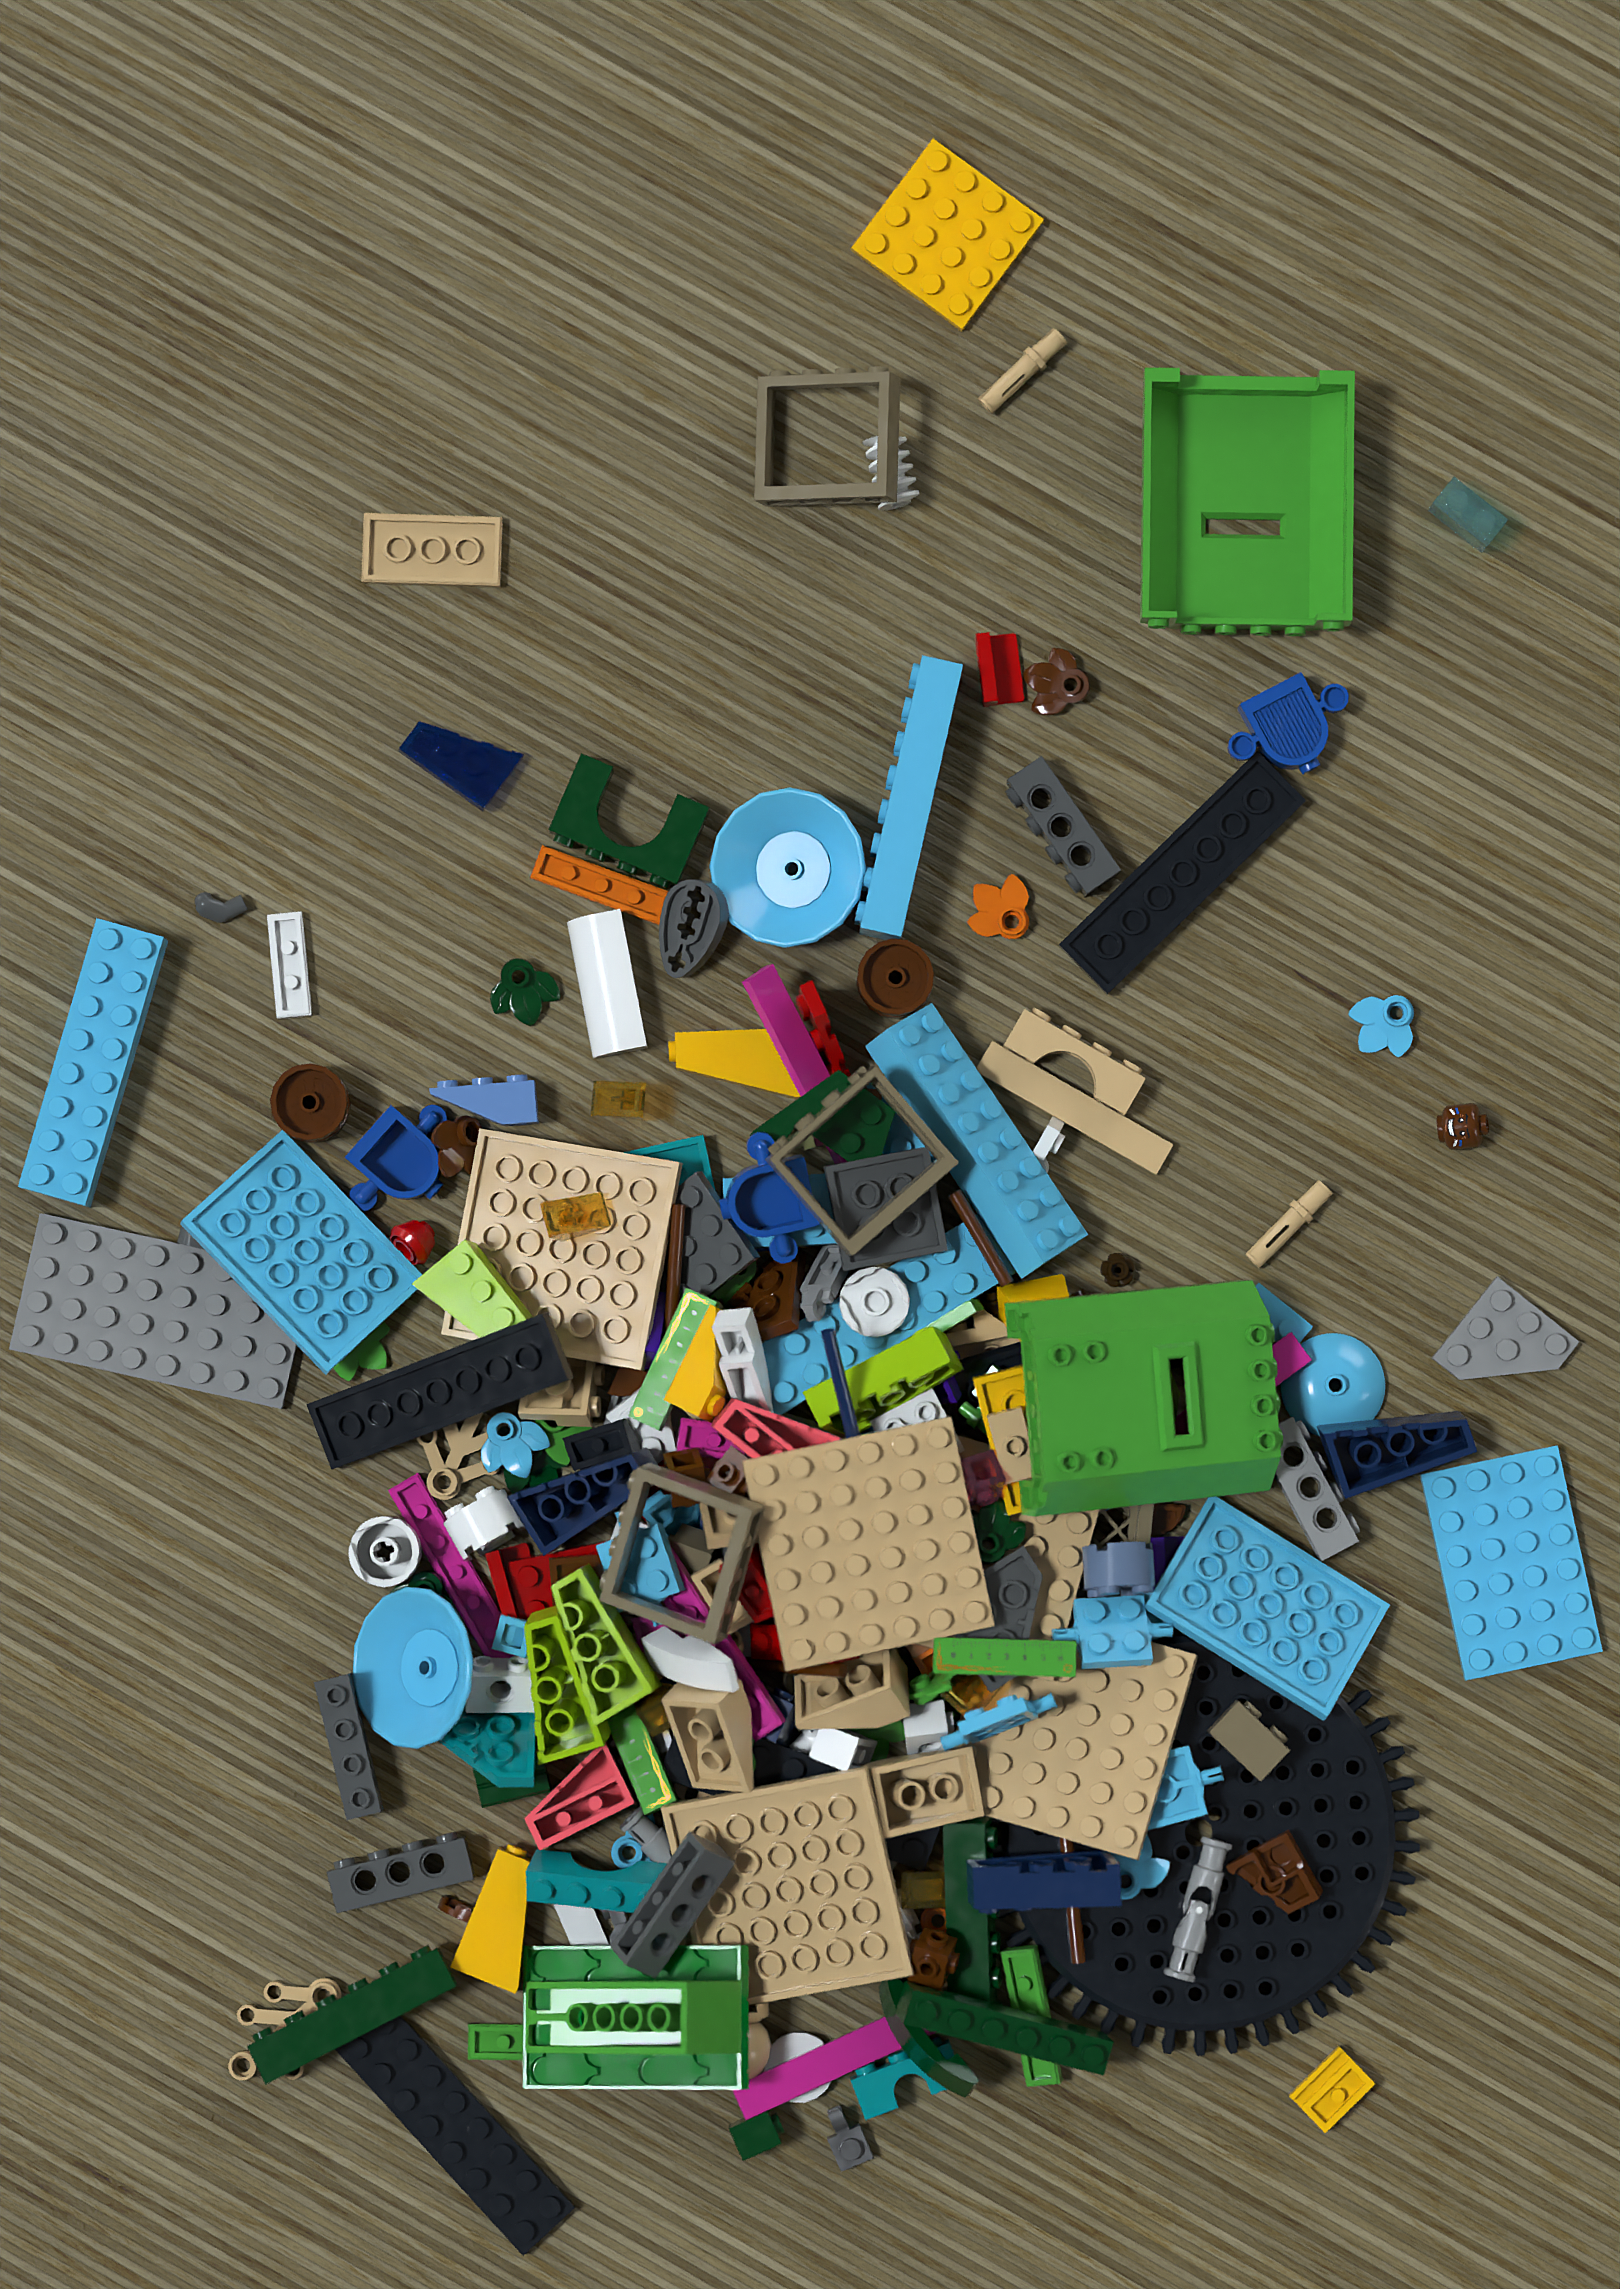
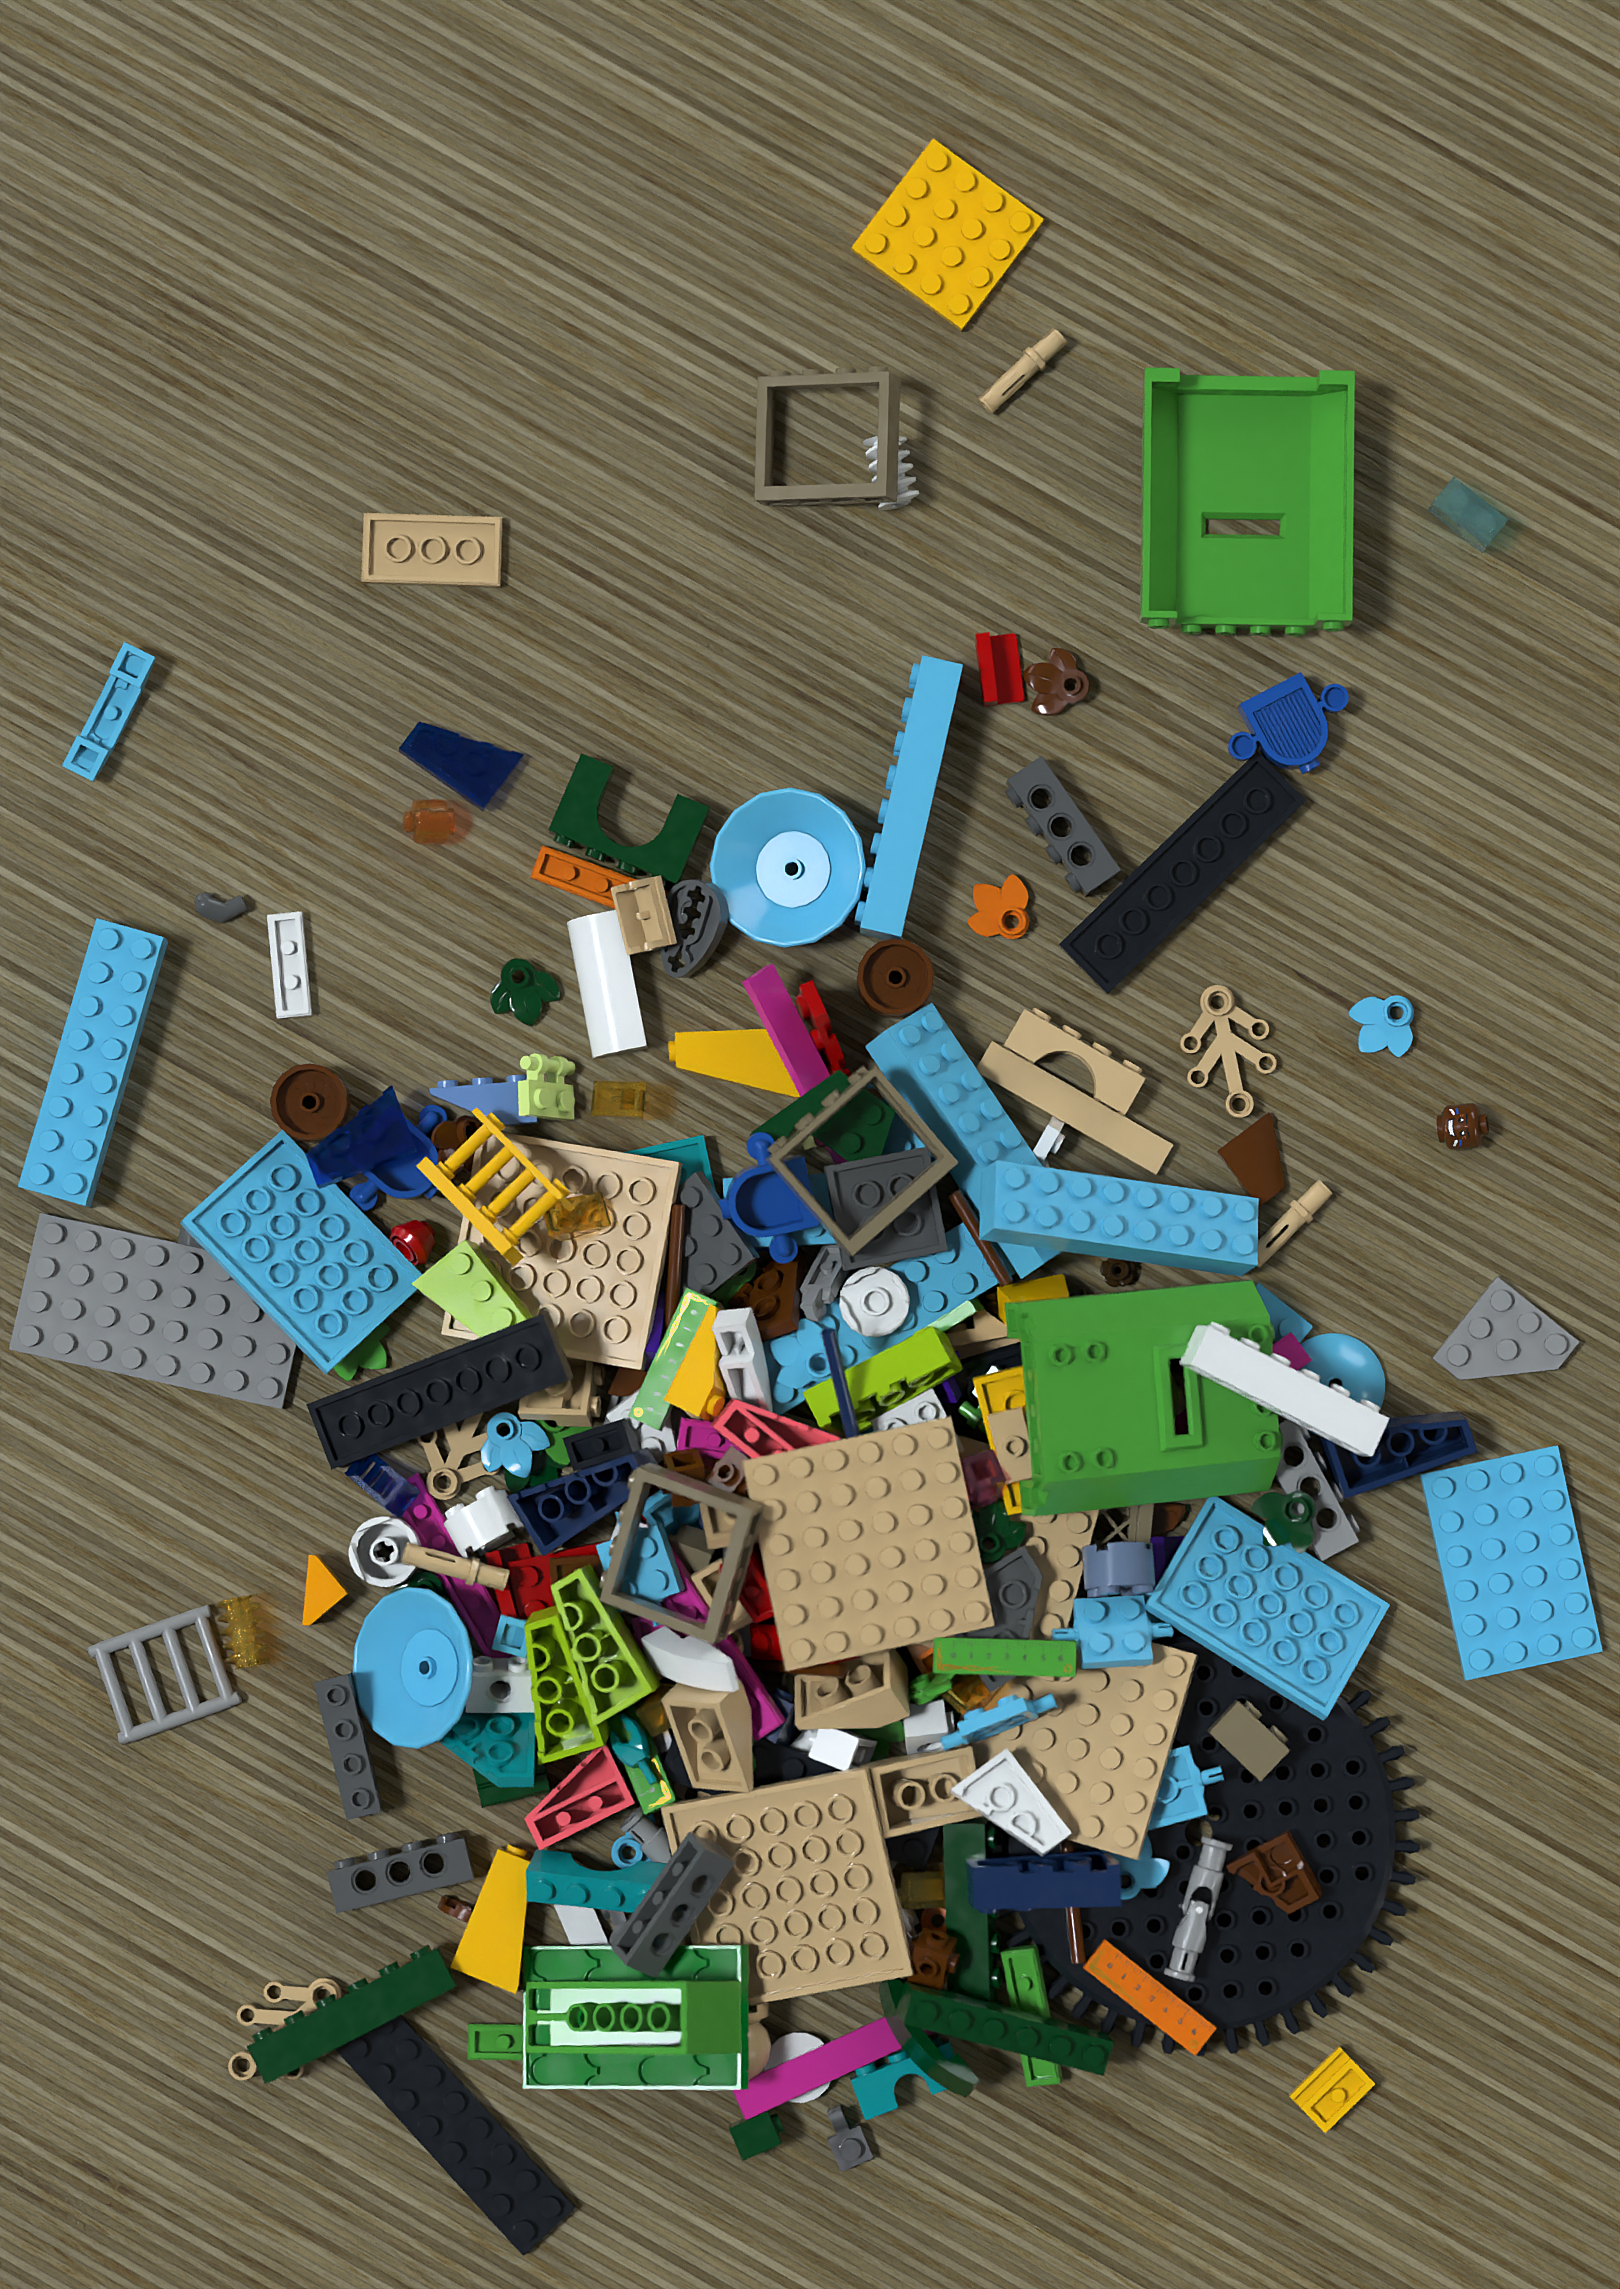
(110, 712): none -> medium azure slope
(133, 1640): none -> light grey bar
(242, 1632): none -> clear yellow piece
(321, 1591): none -> light orange slope
(365, 1142): none -> clear blue wing
(397, 1496): none -> clear blue slope
(429, 821): none -> clear orange head
(446, 1564): none -> tan pin
(485, 1217): none -> yellow fence
(546, 1099): none -> yellowish green plate
(636, 1751): none -> teal hand
(643, 915): none -> tan hinge
(798, 1354): none -> medium azure plate
(1013, 1802): none -> white wing
(1118, 1218): none -> medium azure brick
(1149, 1997): none -> orange tile
(1226, 1045): none -> tan plant
(1256, 1160): none -> reddish brown slope
(1284, 1522): none -> dark green plate
(1285, 1390): none -> white brick

